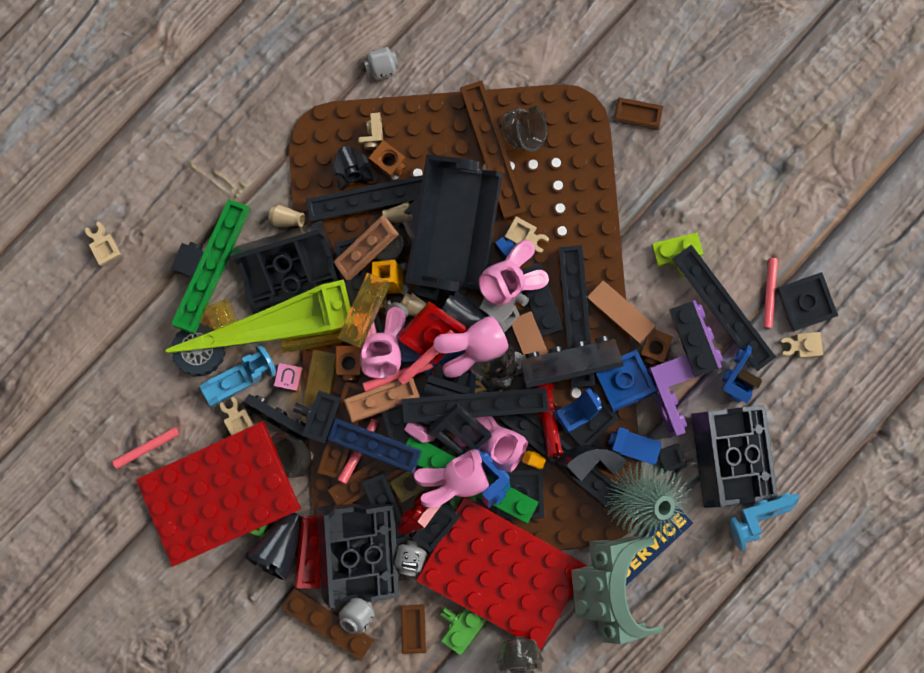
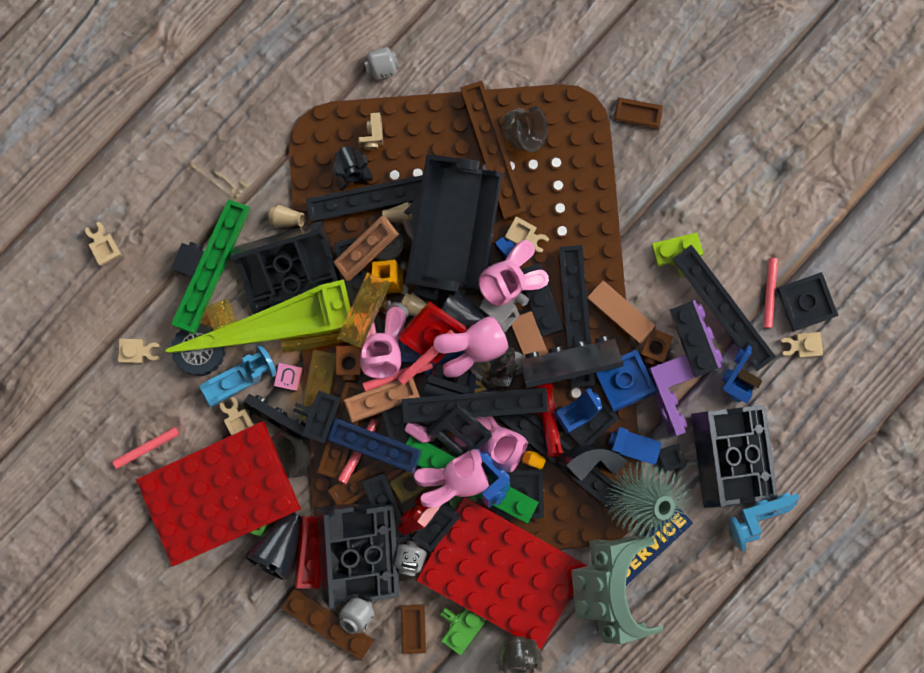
(135, 350): none -> tan plate
(383, 151): dark orange brick -> none

